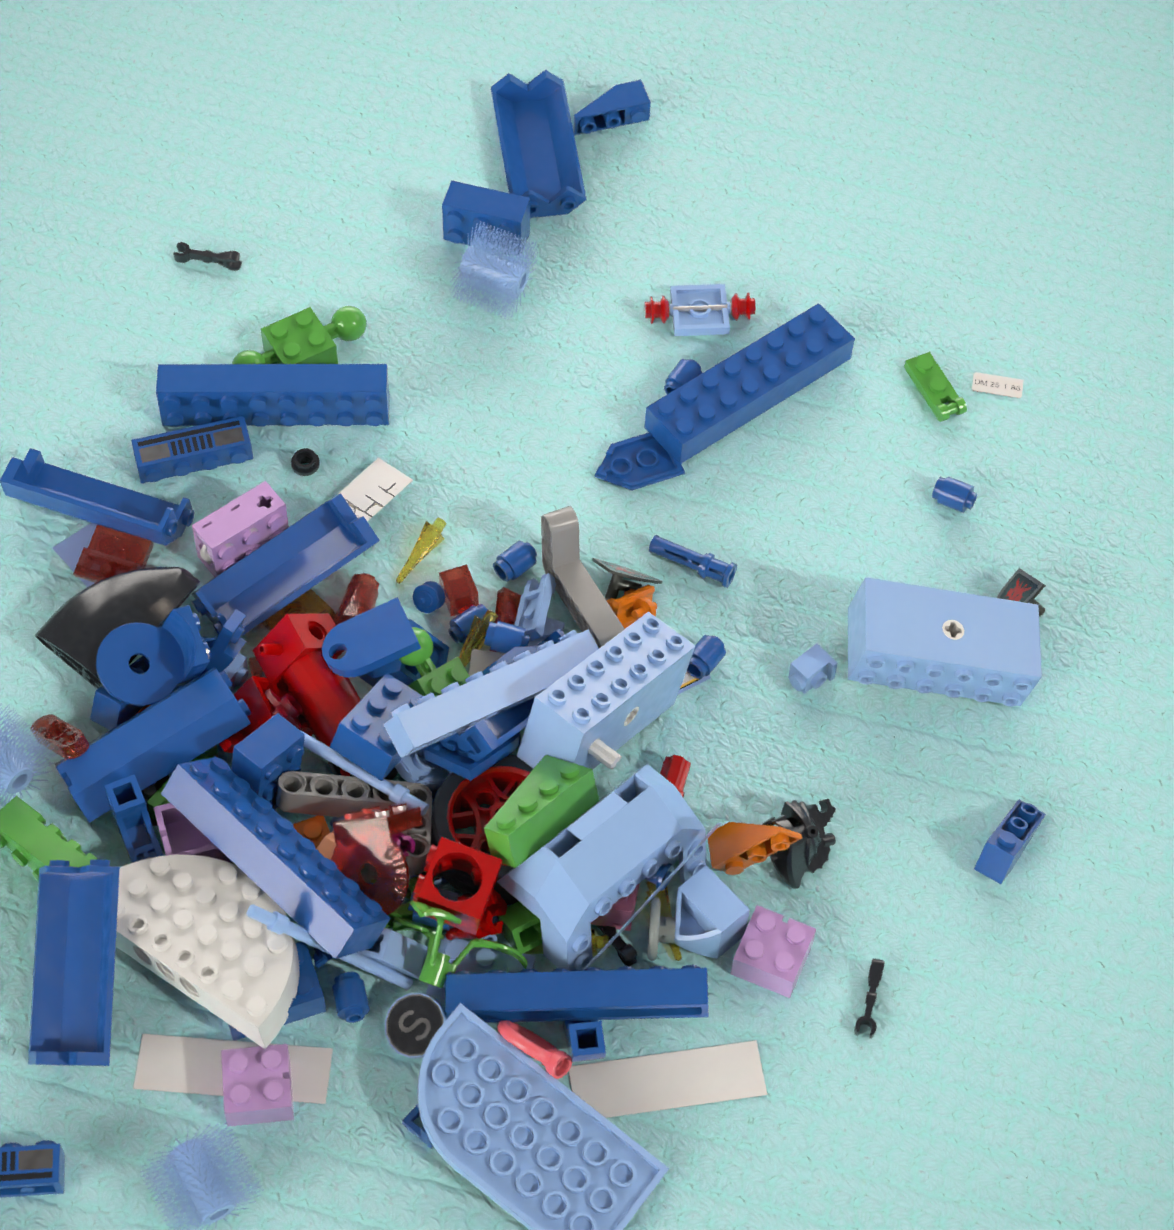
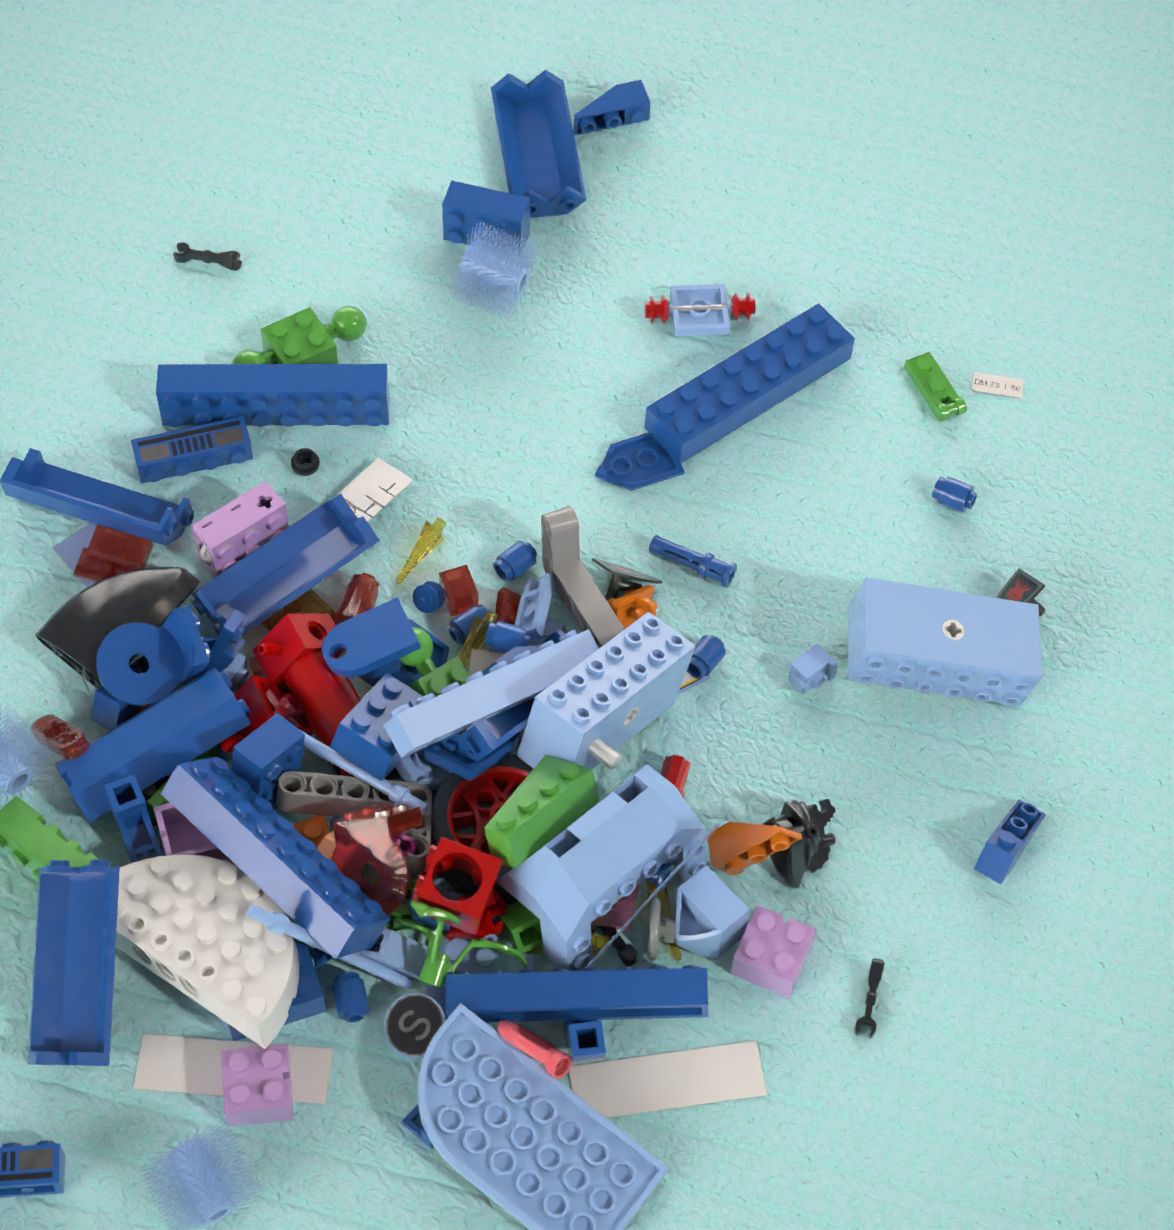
(681, 374): blue brick -> none

